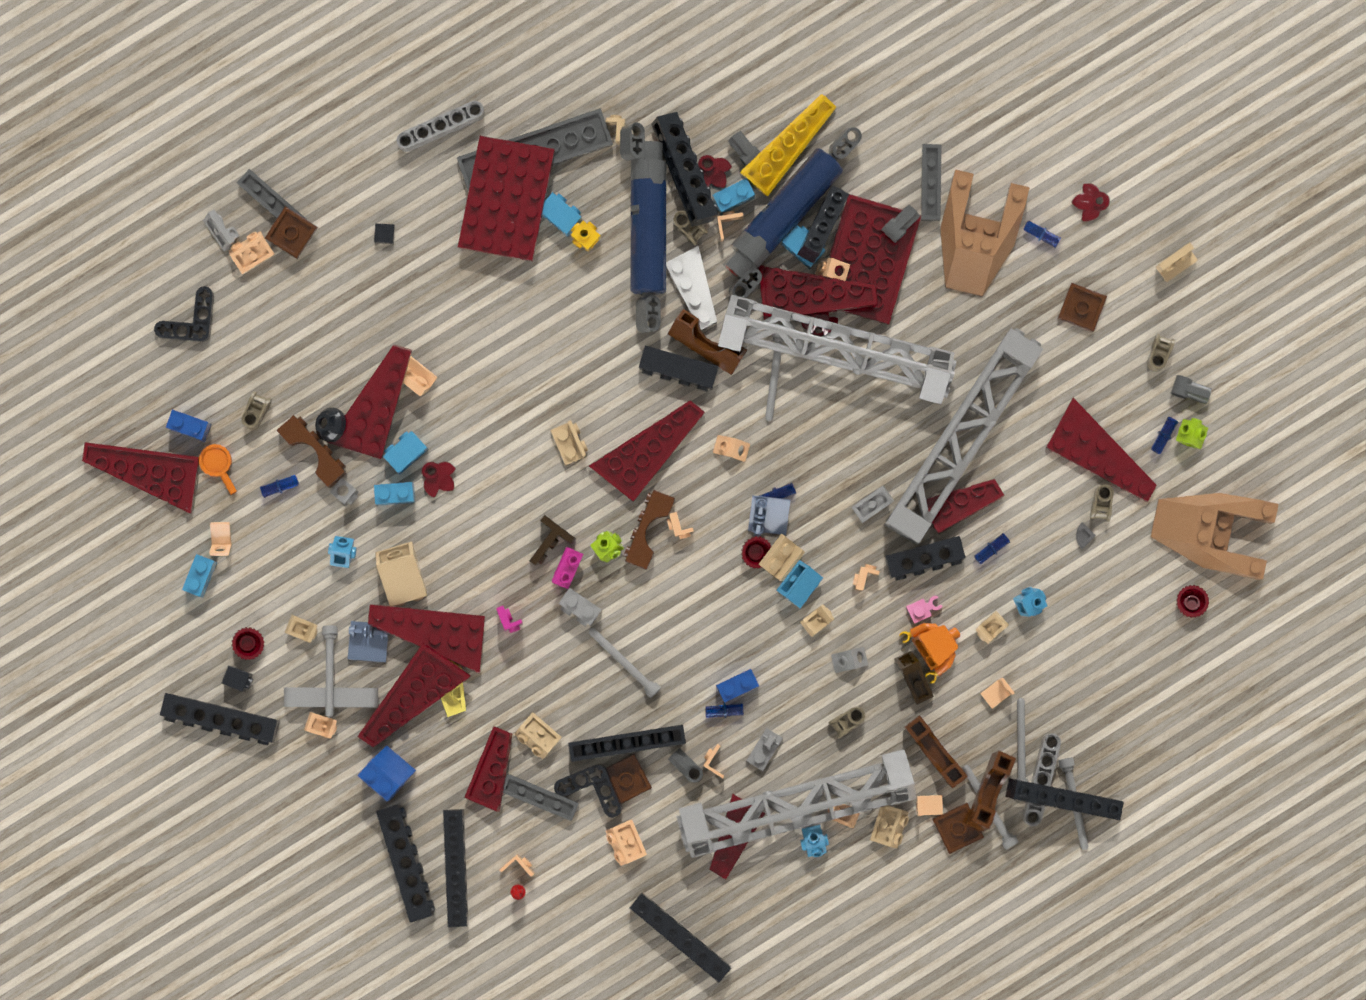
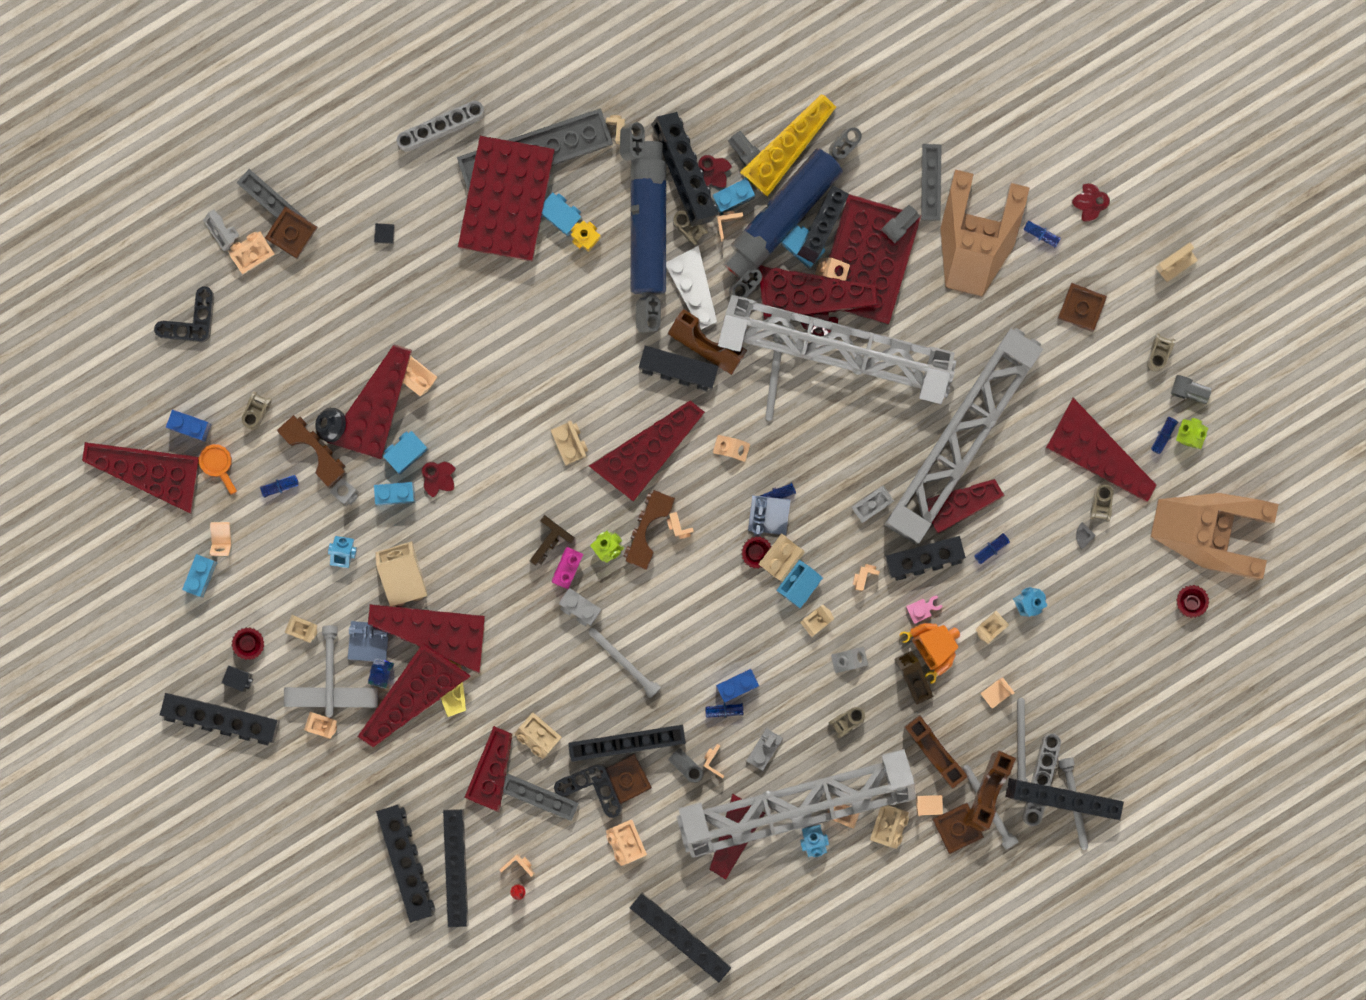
(380, 673): none -> clear blue brick
(386, 773): blue slope -> none
(505, 617): dark pink bracket -> none

